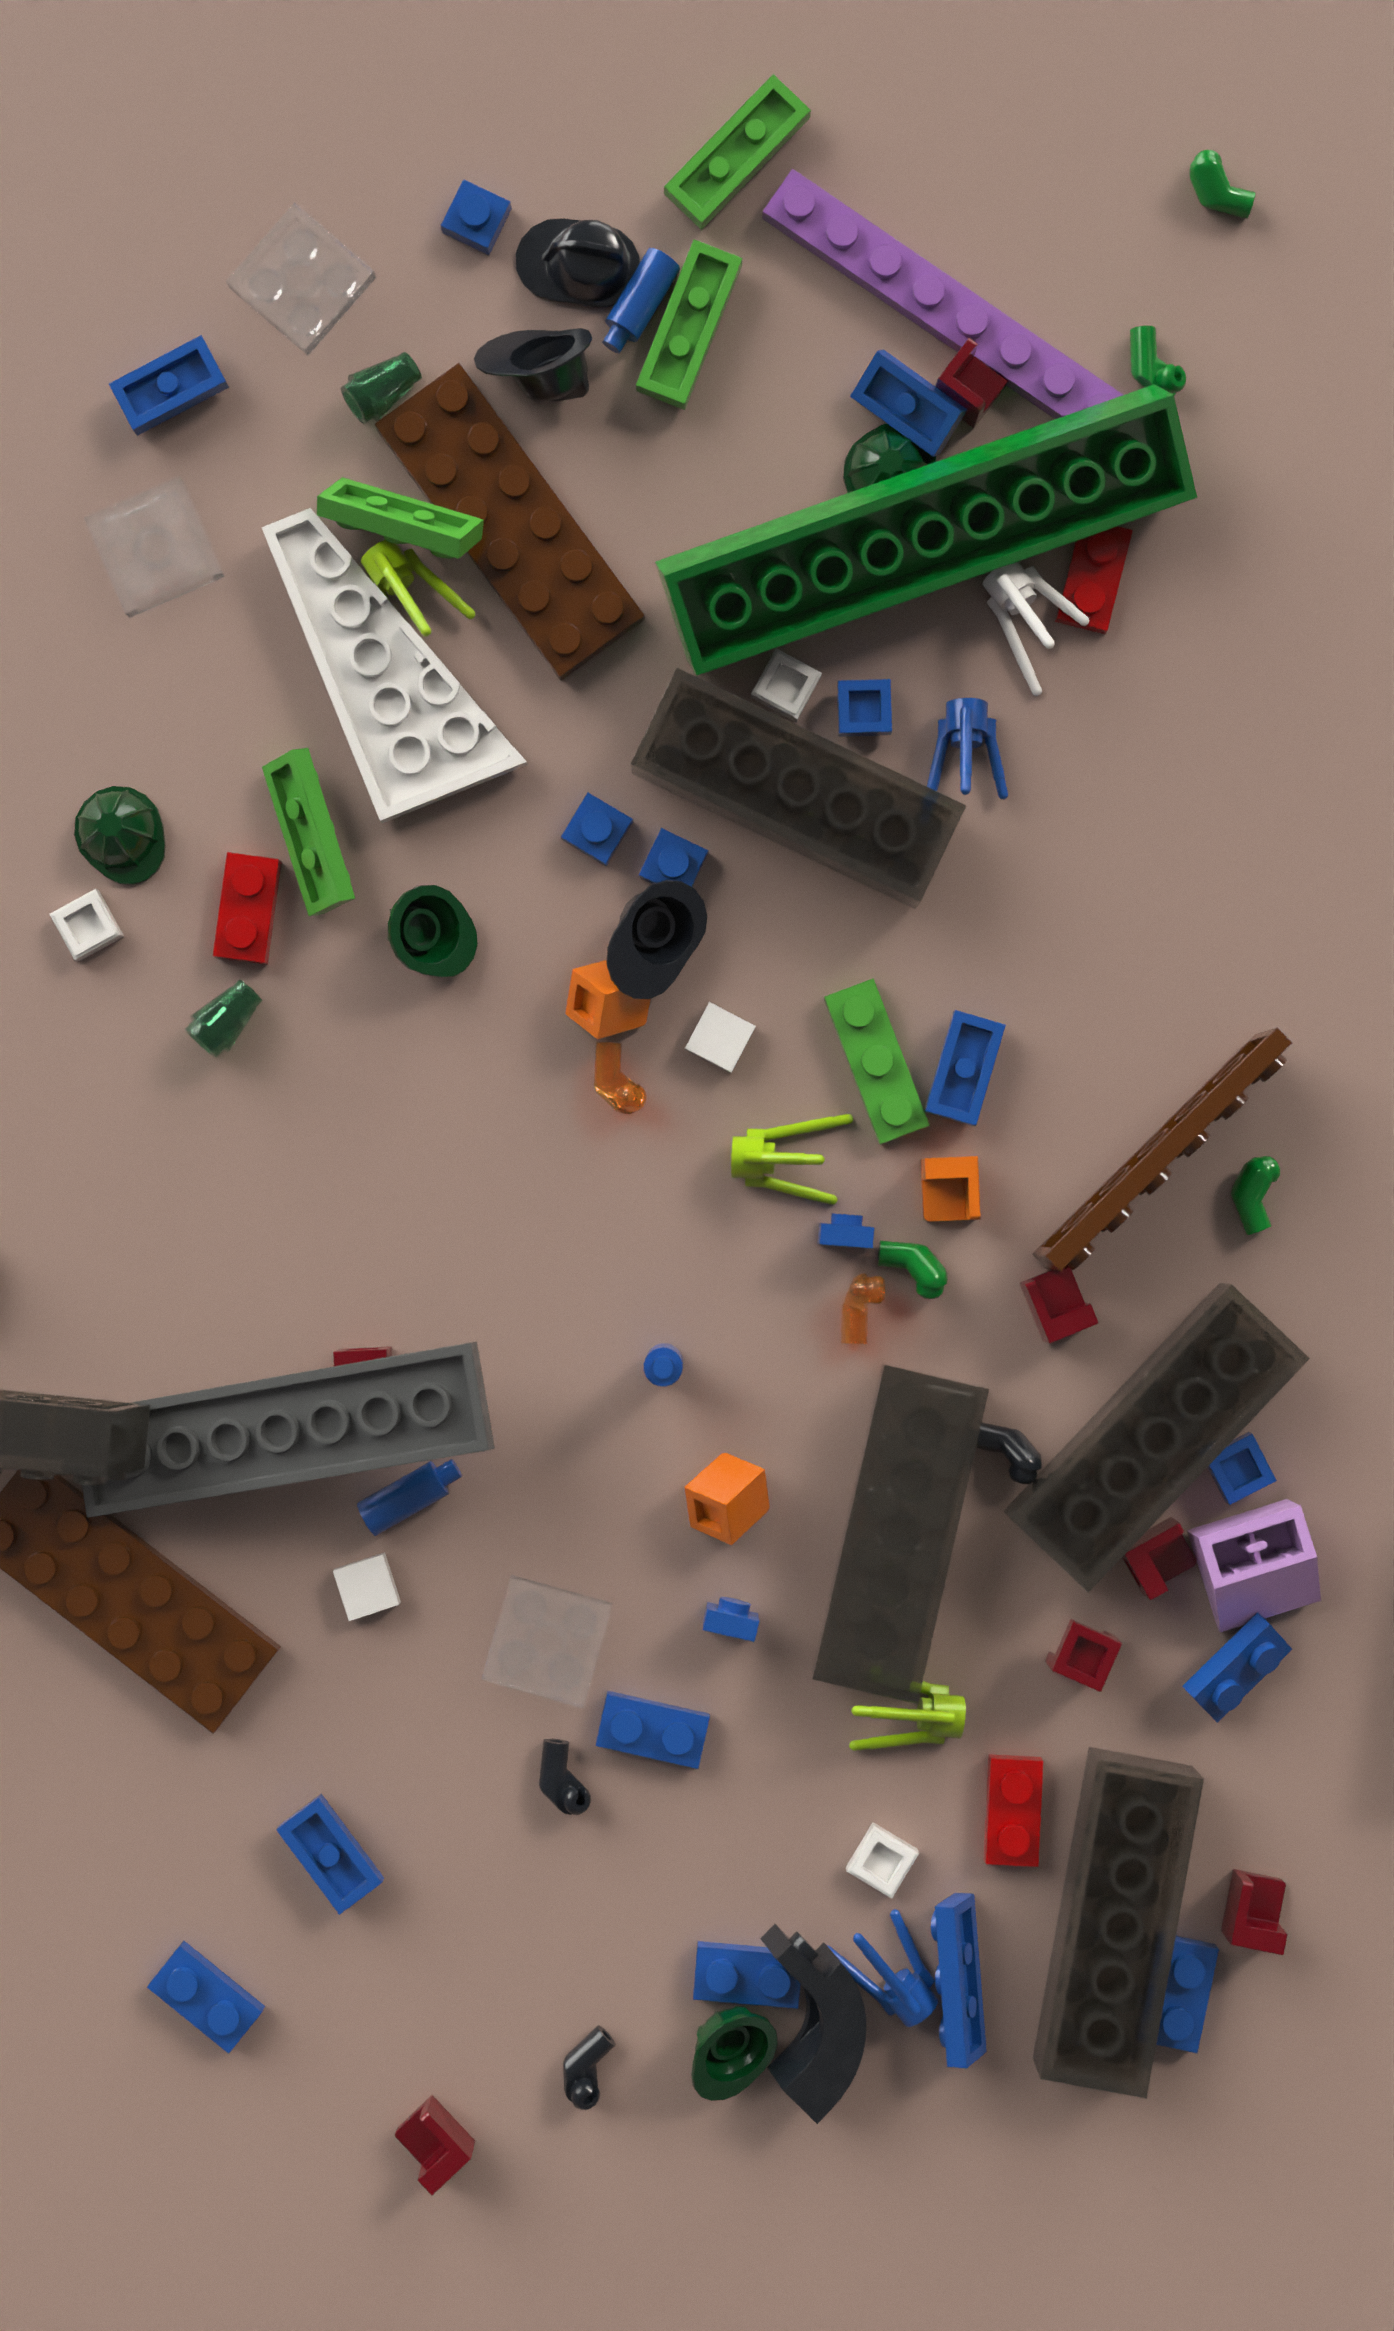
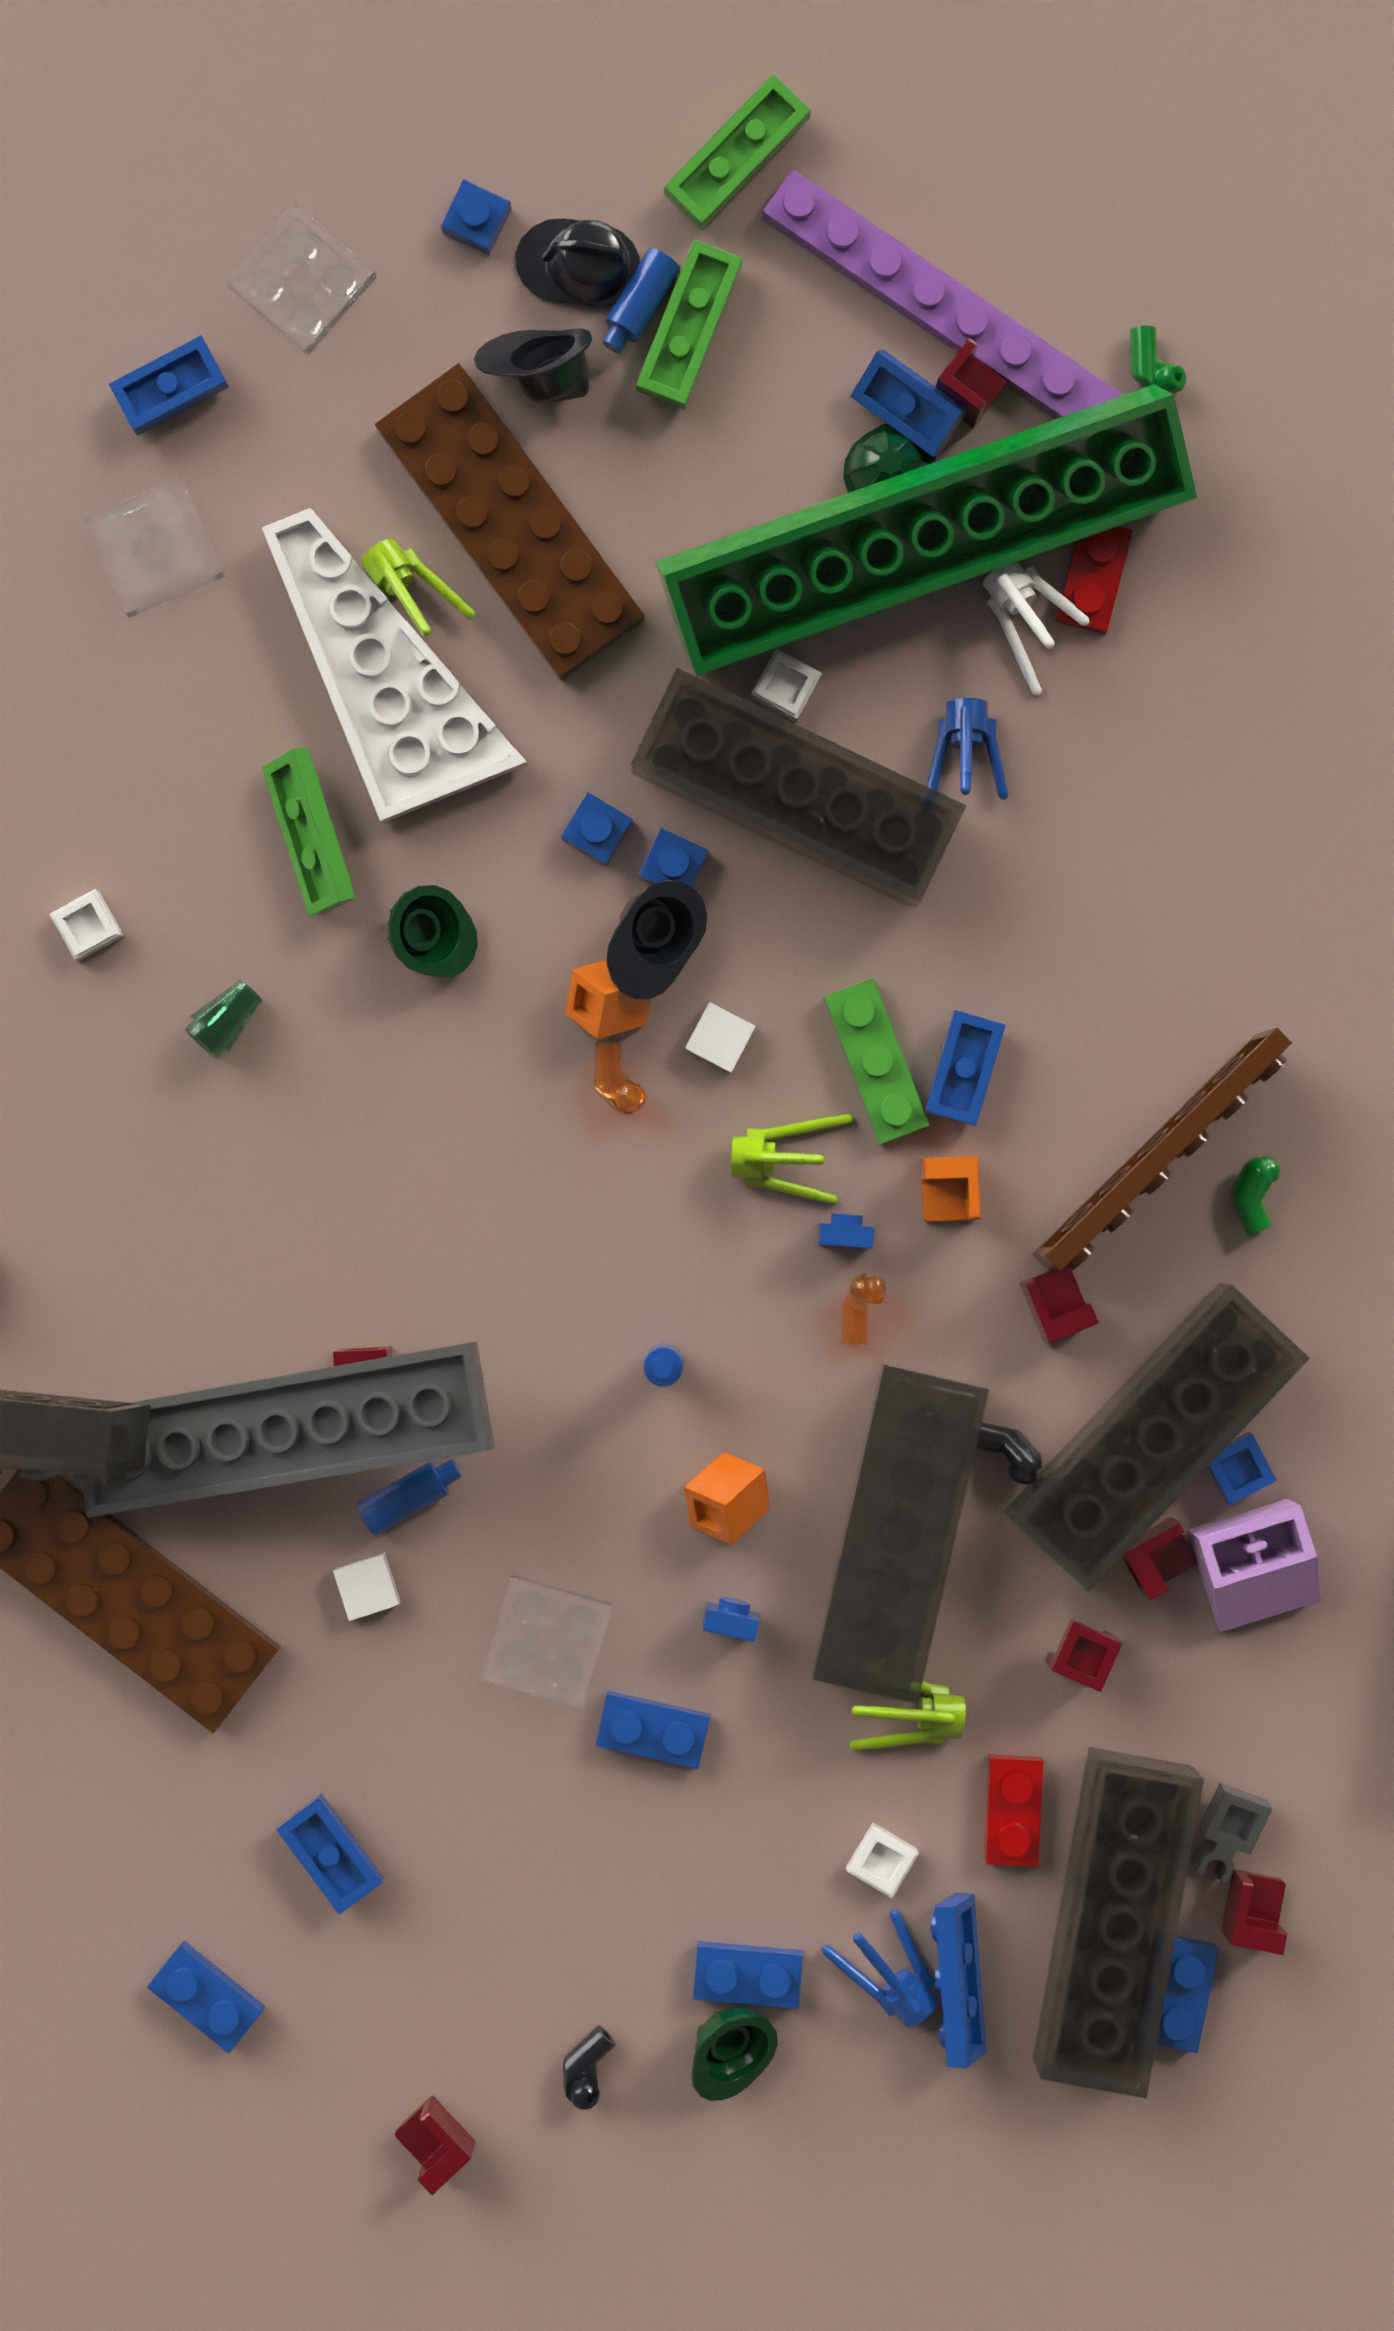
(121, 834): dark green piece -> none
(247, 908): red plate -> none
(380, 387): clear green cone -> none
(399, 518): bright green plate -> none
(558, 1782): black arm -> none
(833, 2036): black arch -> none
(864, 707): blue plate -> none
(919, 1261): green arm -> none
(1213, 186): green arm -> none
(1230, 1824): none -> dark grey plate
(1237, 1667): blue plate -> none

